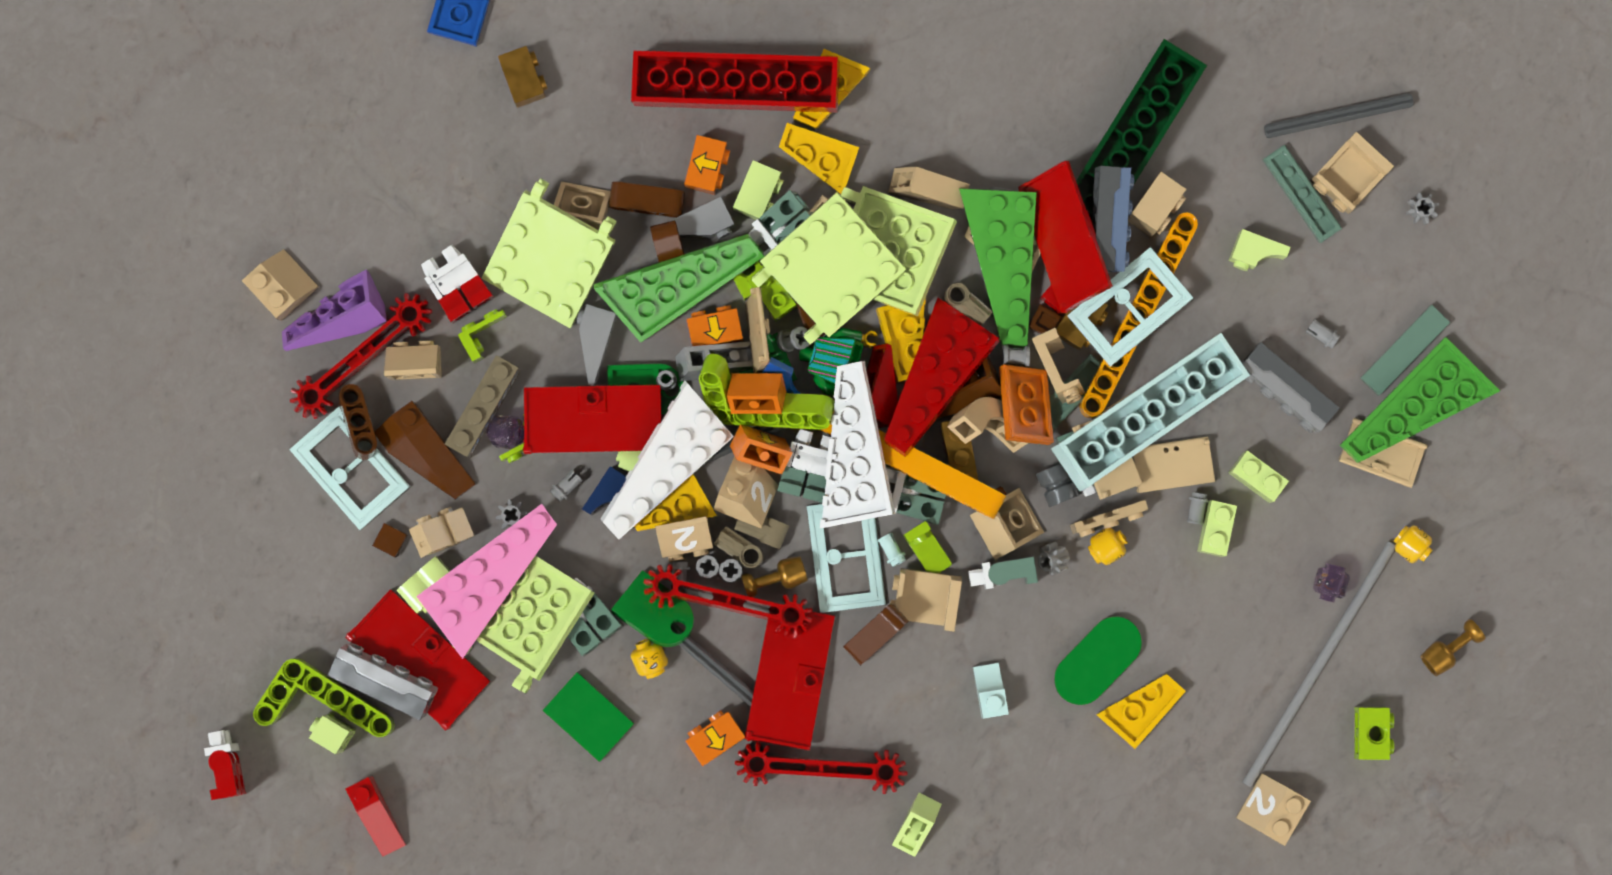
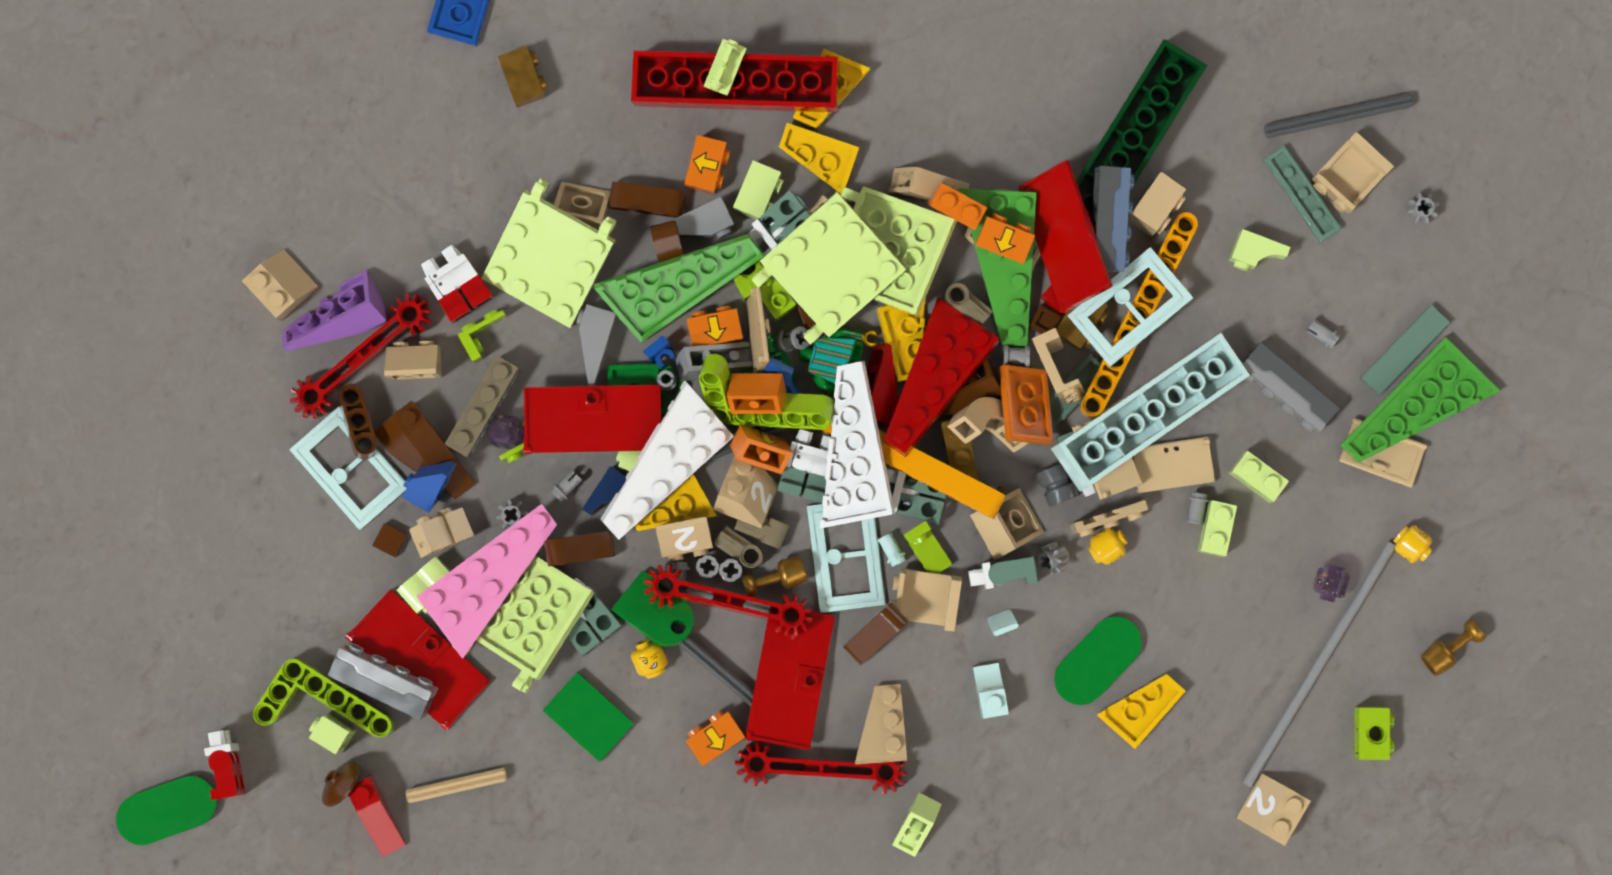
(166, 810): none -> green tile
(340, 783): none -> reddish brown dish
(428, 484): none -> blue slope
(456, 785): none -> tan axle
(579, 548): none -> reddish brown beam
(658, 350): none -> blue tile
(725, 66): none -> yellowish green hinge
(884, 728): none -> tan wing
(957, 205): none -> orange brick
(1002, 622): none -> light aqua slope
(1004, 238): none -> orange brick

